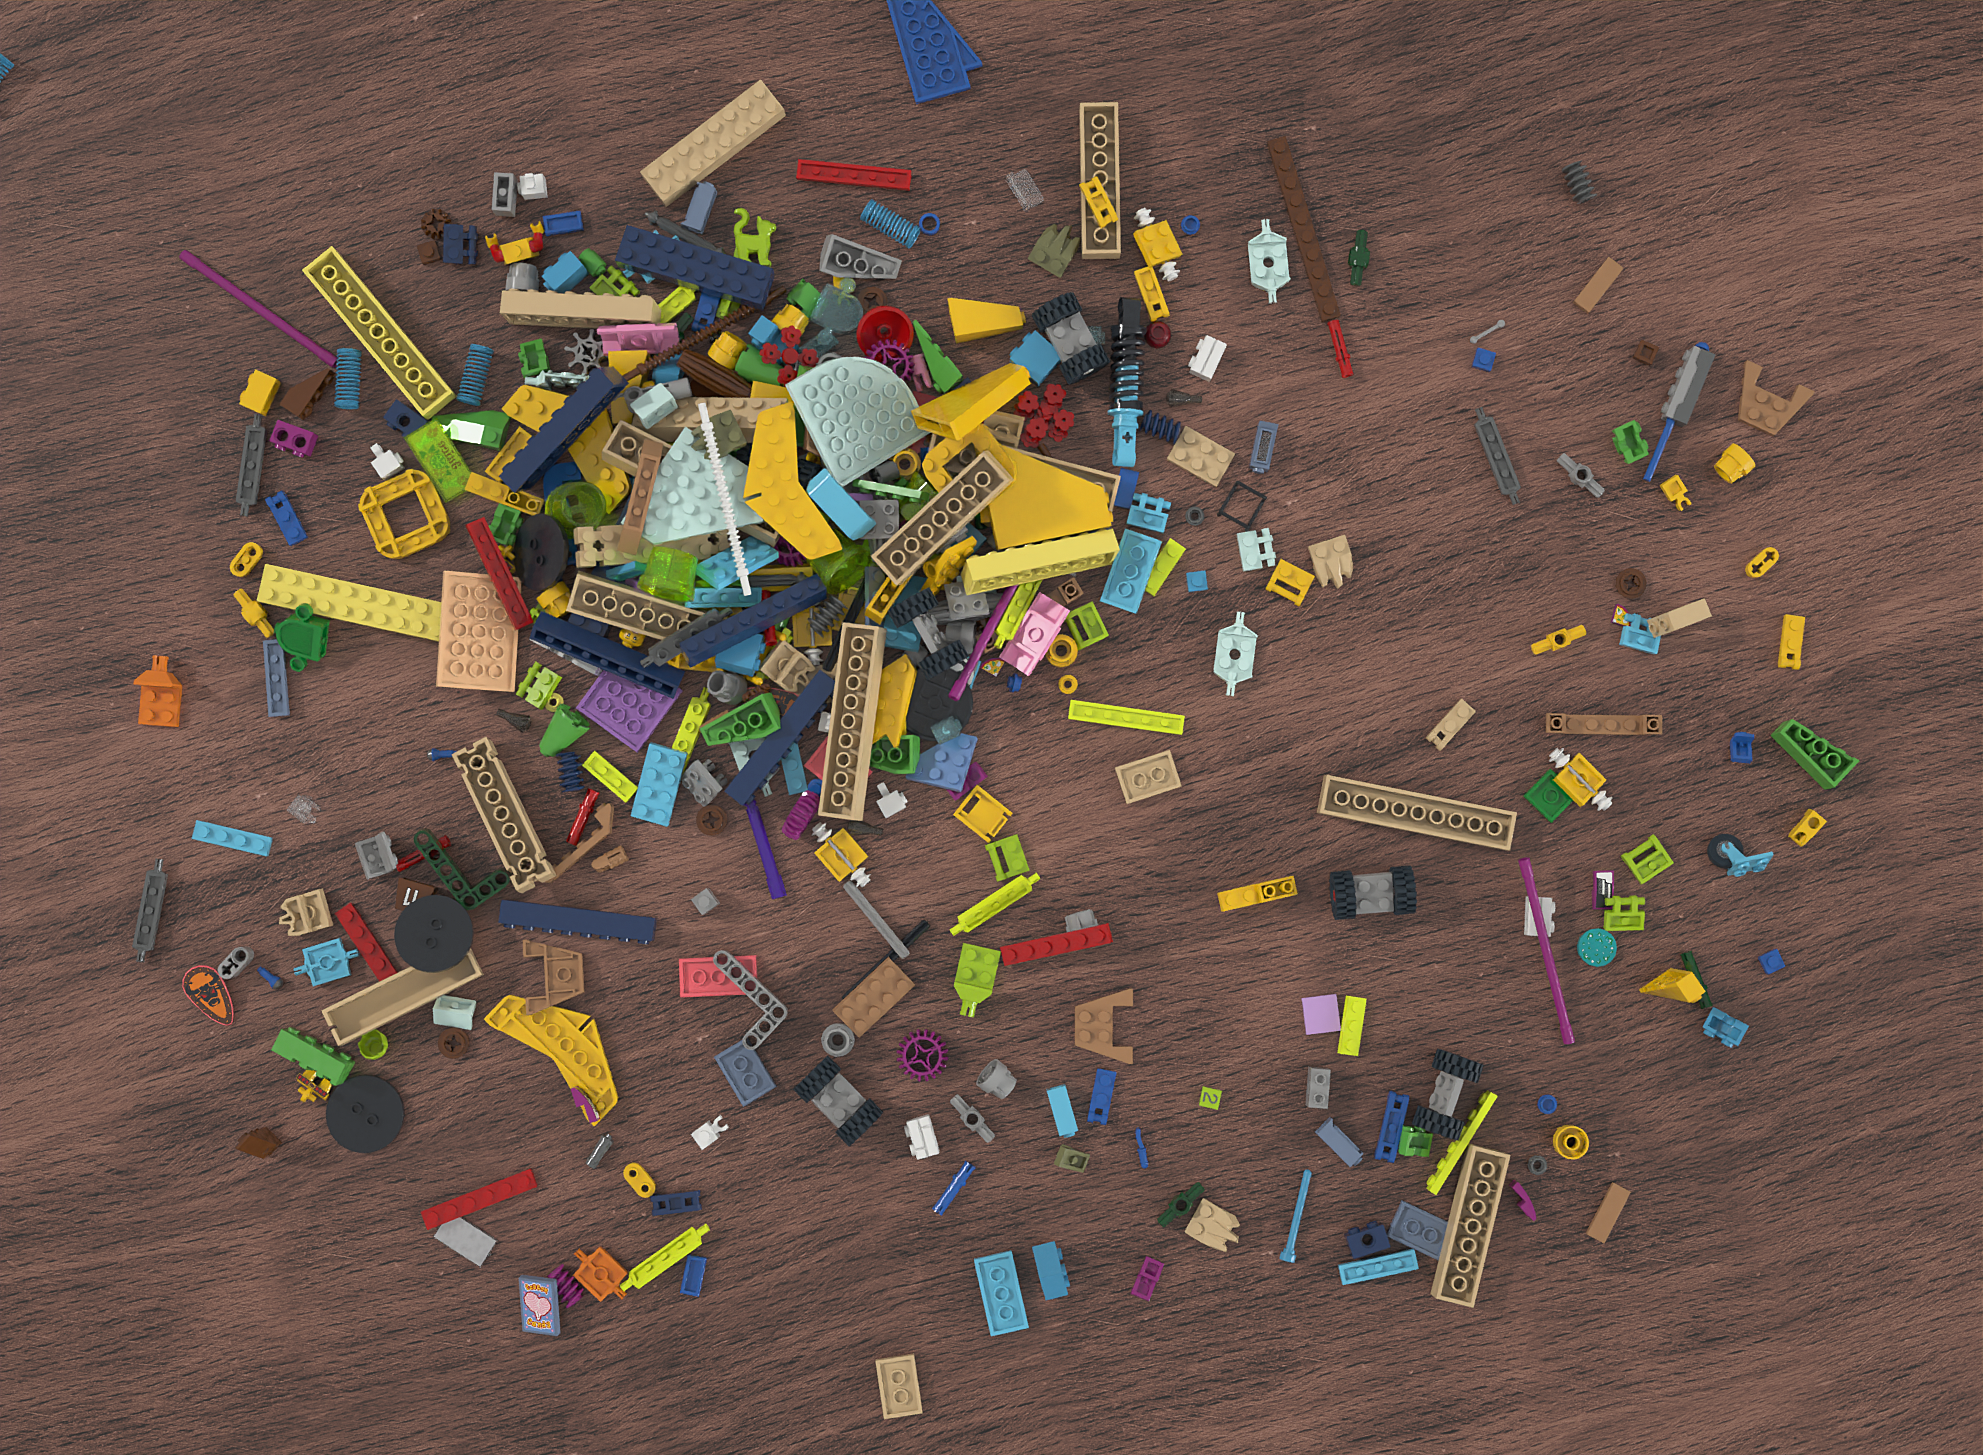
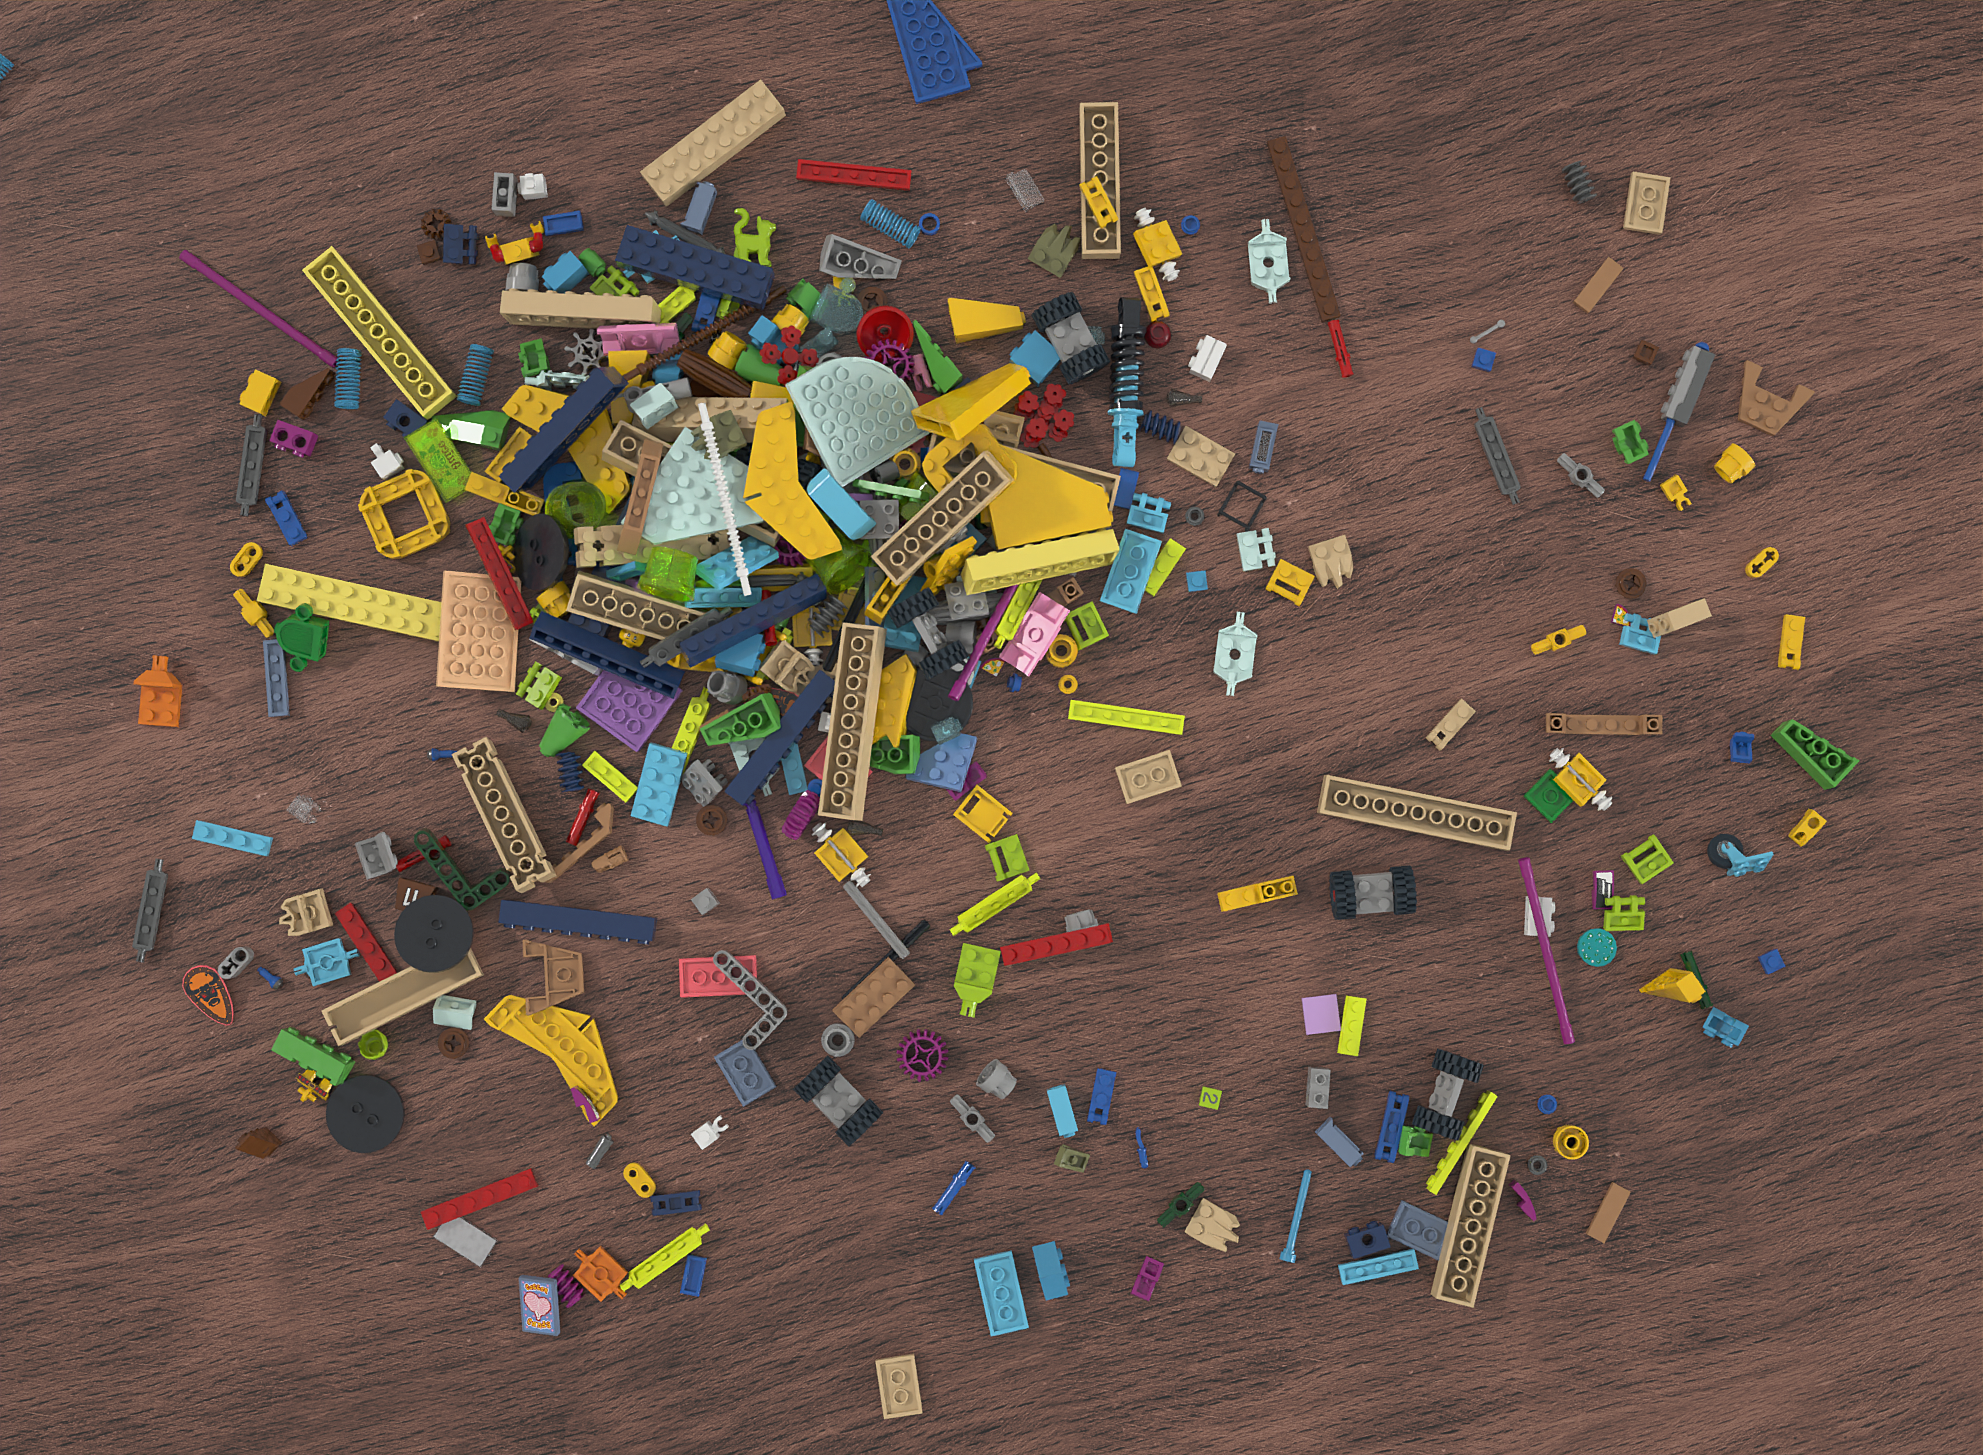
(891, 802): white brick -> none
(922, 1137): white brick -> none
(1095, 1026): medium nougat wing -> none
(1358, 257): dark green axle -> none
(1646, 203): none -> tan plate

